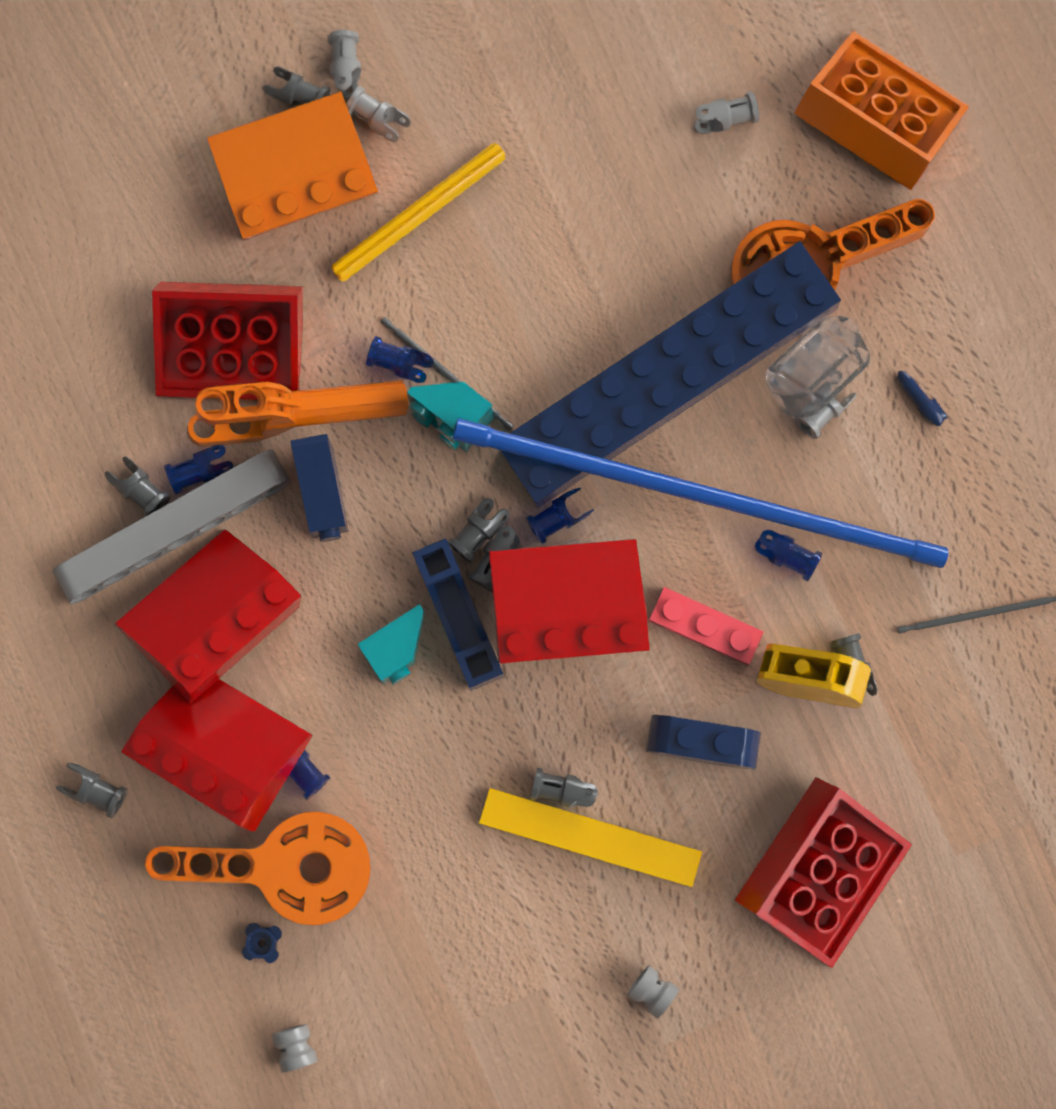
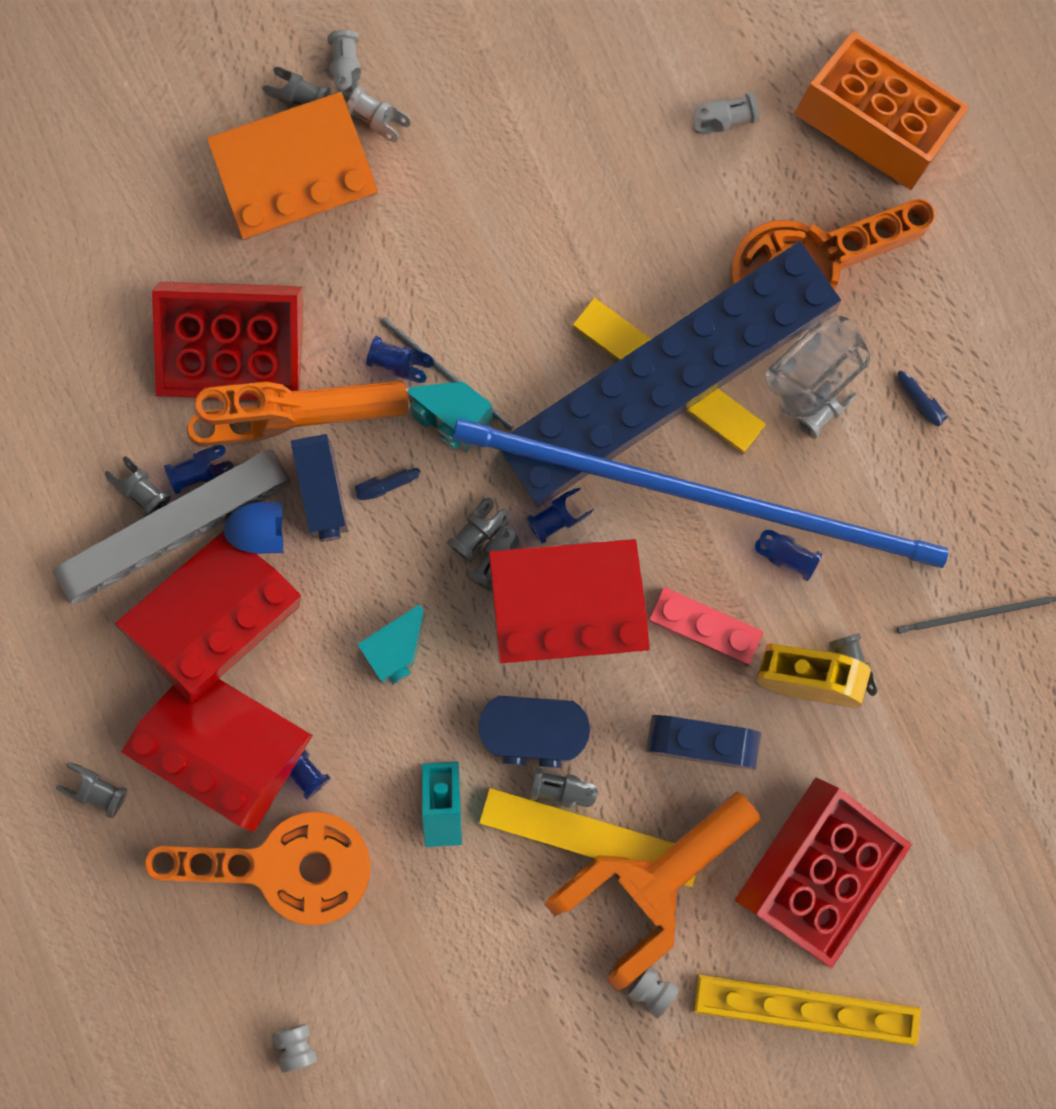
(254, 950): dark blue plate -> none
(256, 528): none -> blue brick
(375, 488): none -> dark blue piece
(418, 212): yellow axle -> none
(441, 804): none -> teal slope
(458, 614): dark blue arch -> none
(534, 730): none -> dark blue brick
(656, 882): none -> orange piece
(715, 411): none -> yellow tile
(807, 1010): none -> yellow tile

